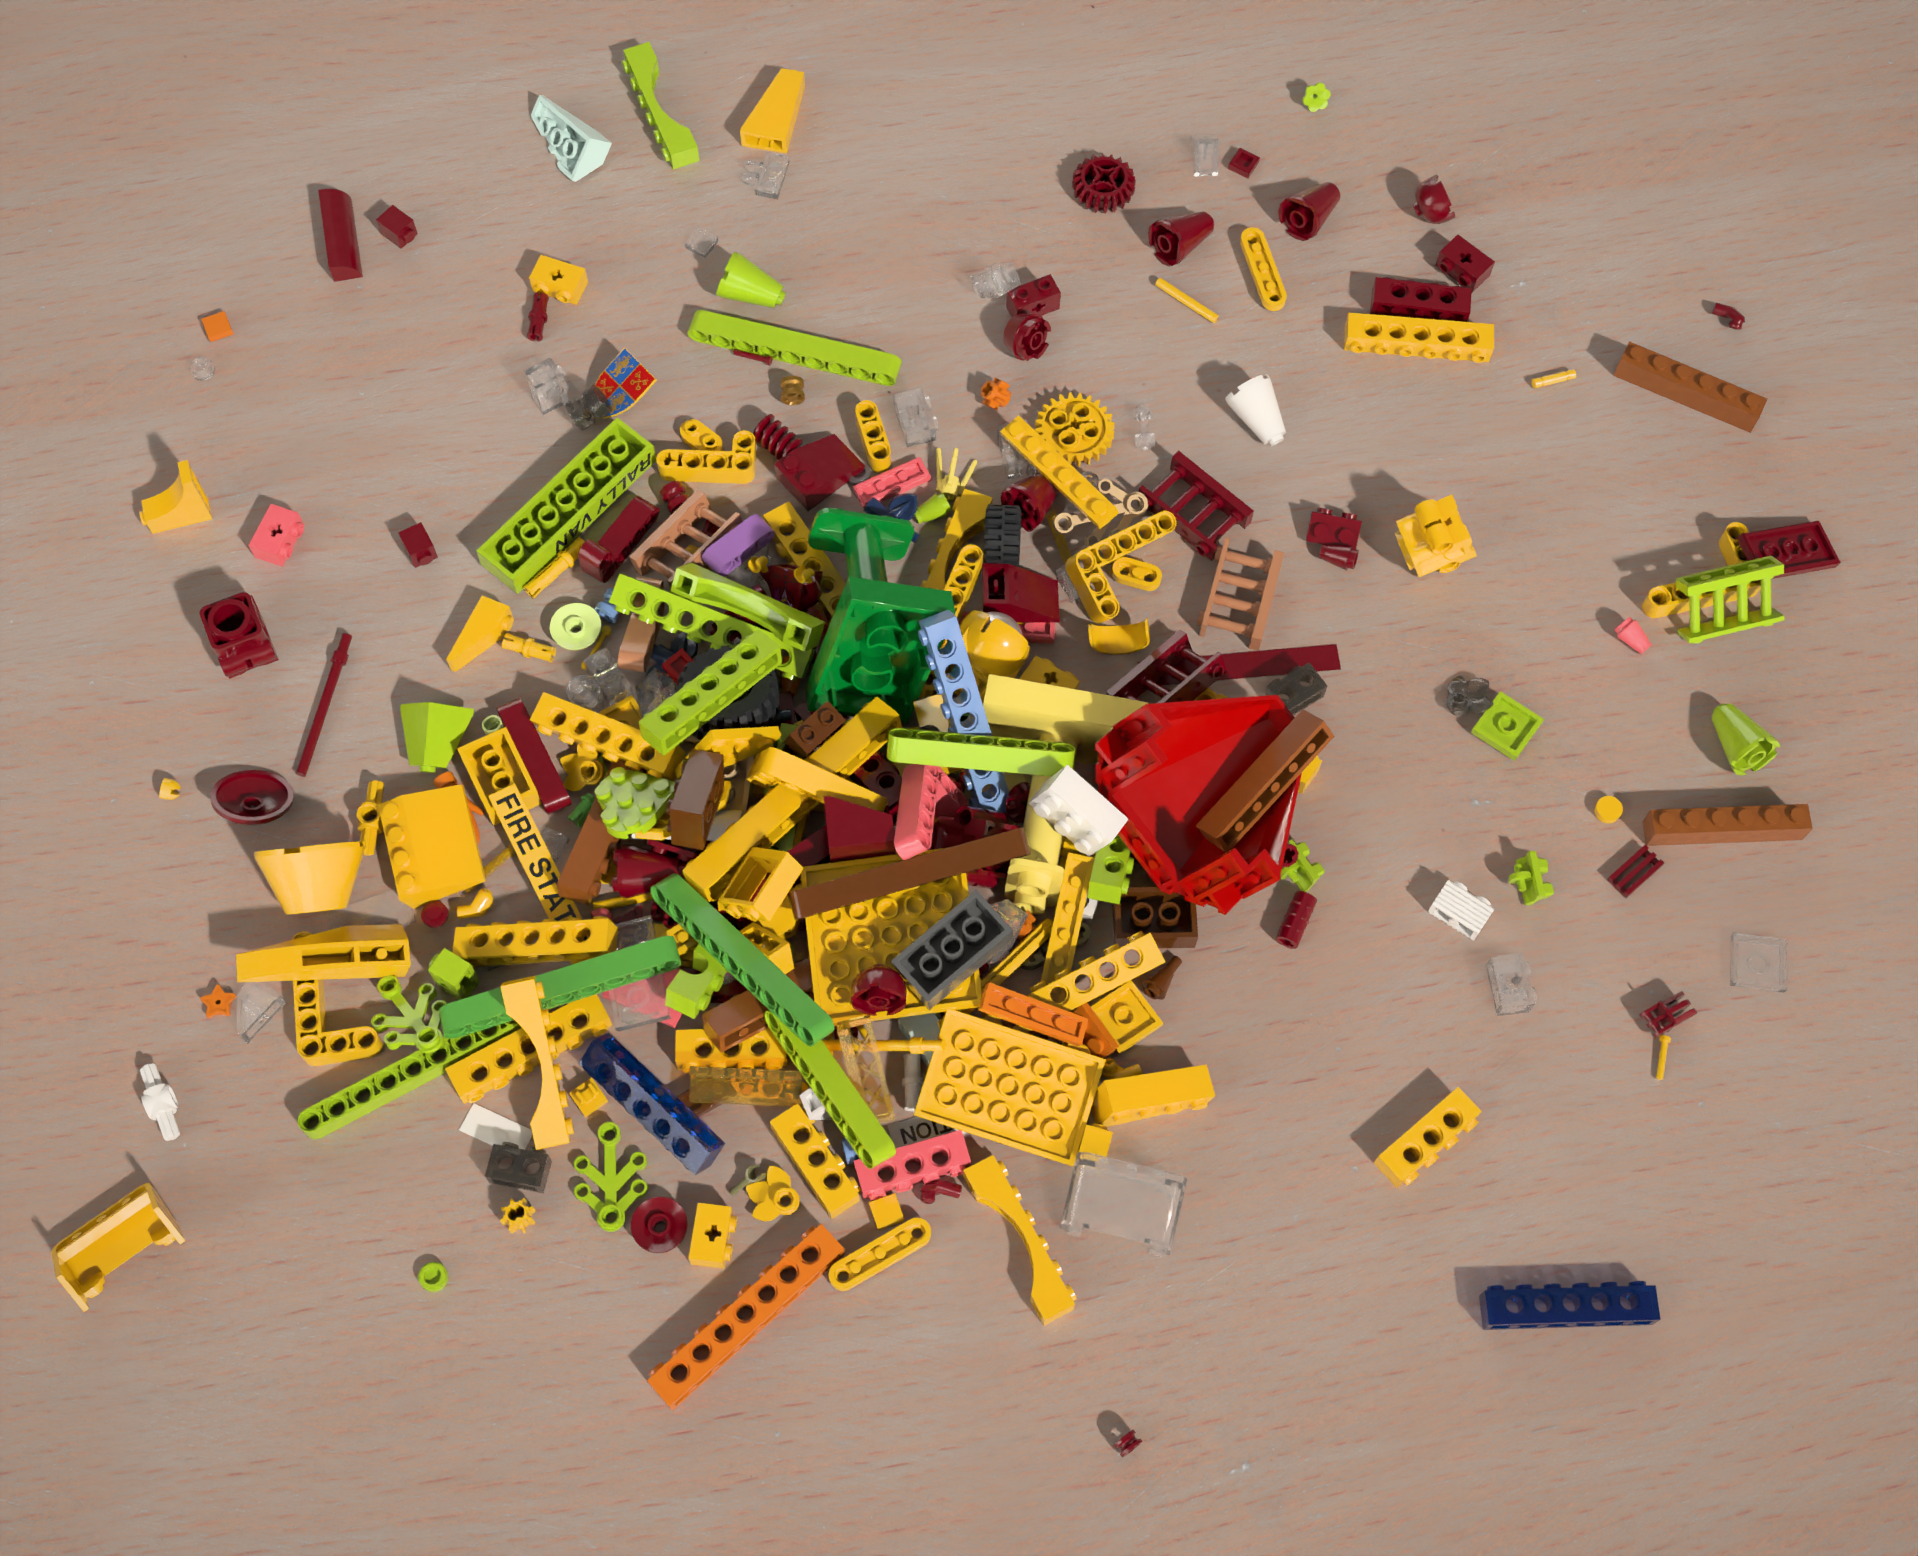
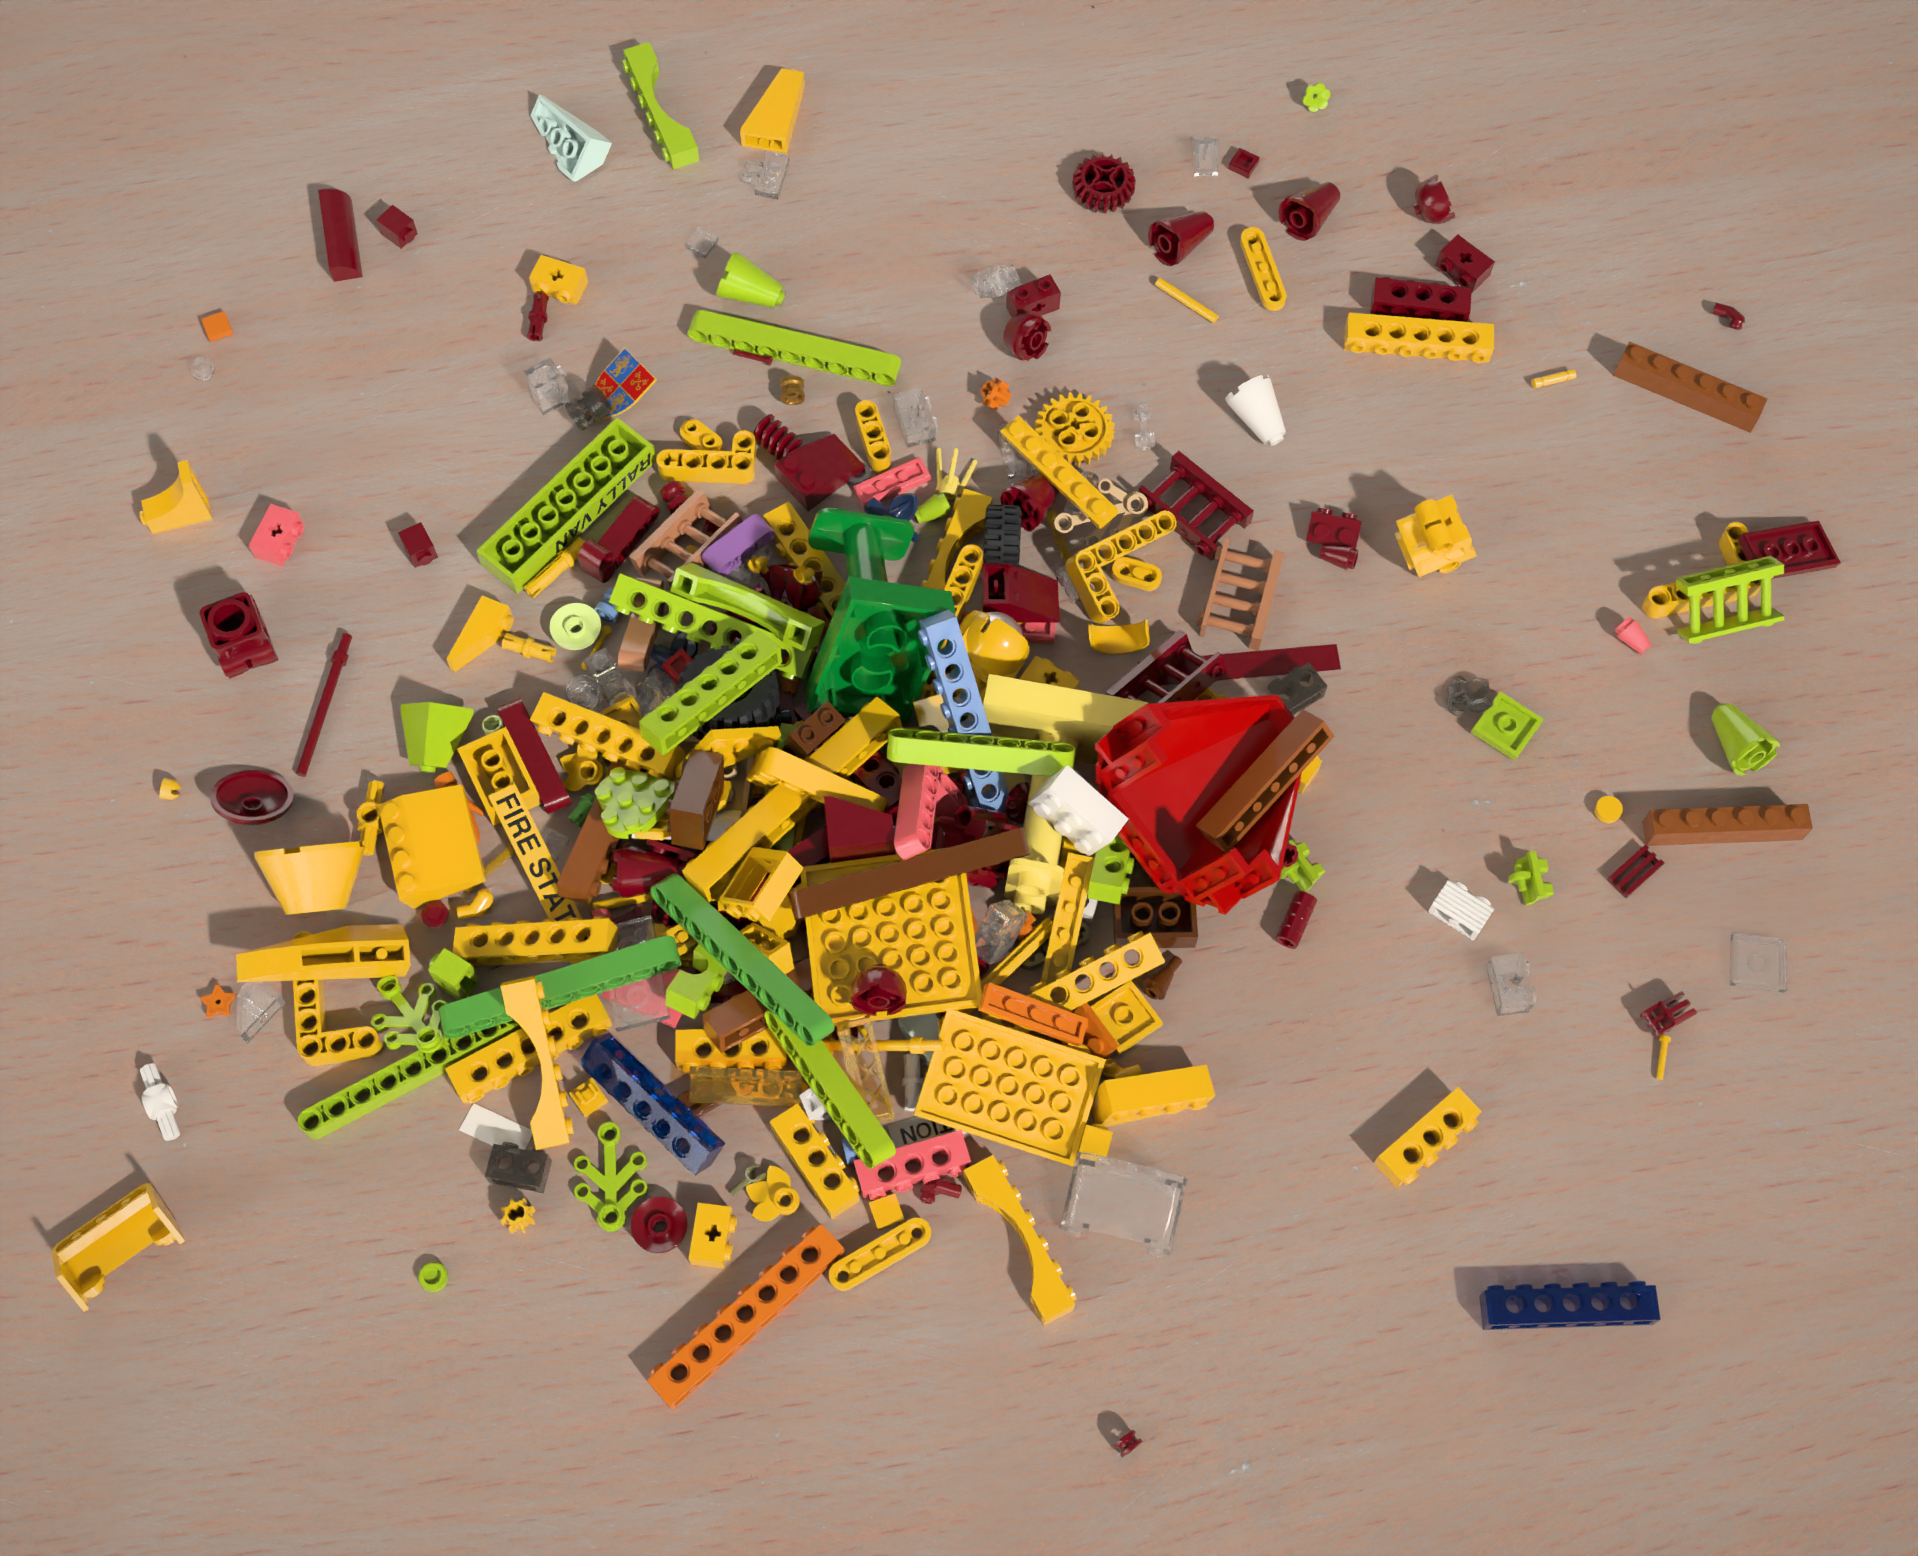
(952, 949): dark grey brick -> none

